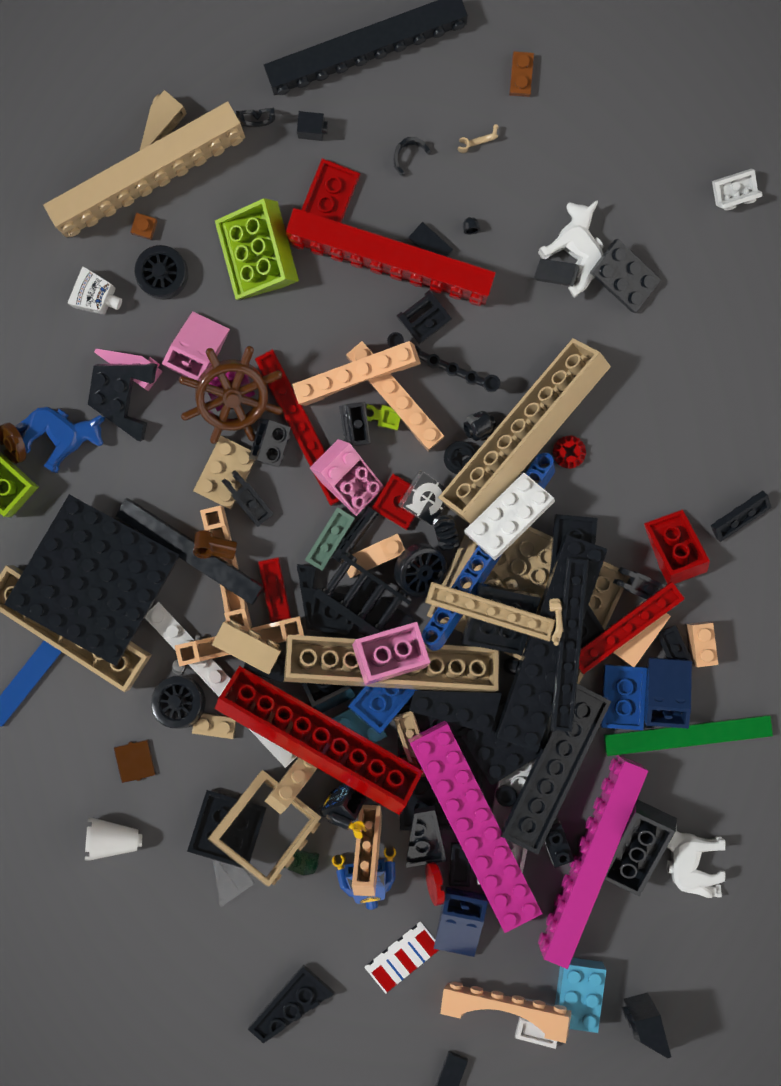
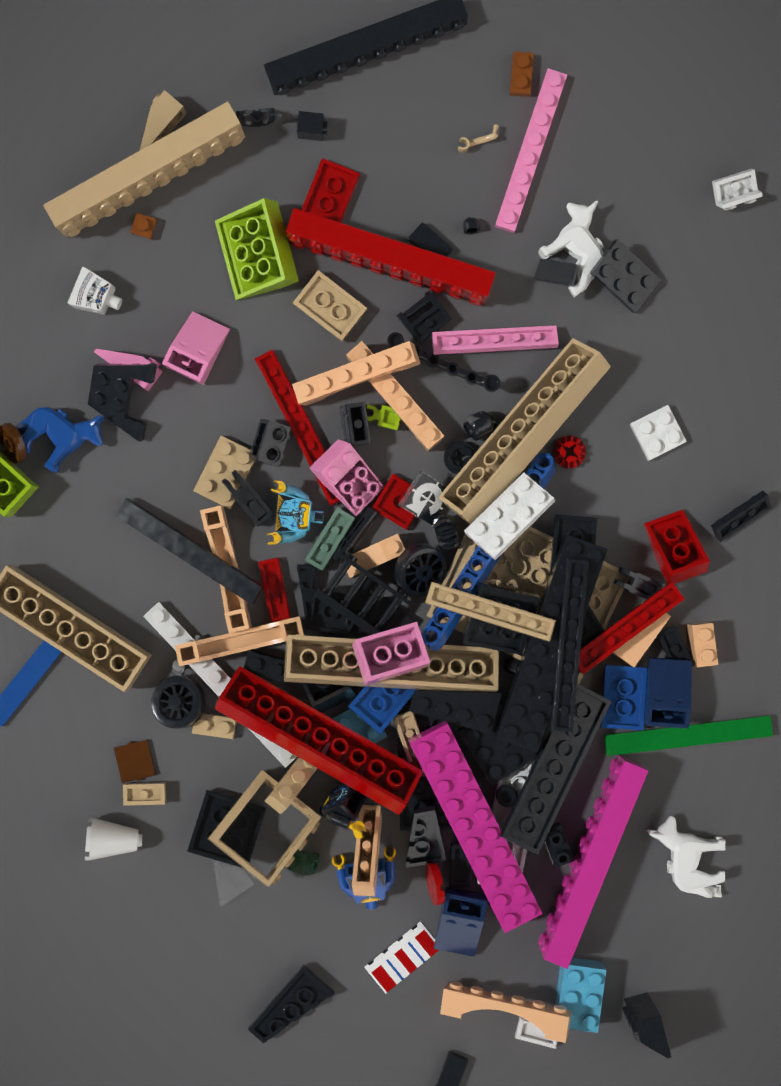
(92, 580): black plate -> none
(144, 793): none -> tan plate
(161, 272): black wheel -> none
(207, 545): reddish brown piece -> none
(229, 392): reddish brown brick -> none
(247, 646): tan brick -> none
(293, 514): none -> torso
(330, 306): none -> tan plate
(406, 142): black helmet -> none
(495, 340): none -> bright pink plate
(530, 150): none -> bright pink plate
(555, 605): tan piece -> none
(641, 847): black brick -> none
(658, 432): none -> white plate

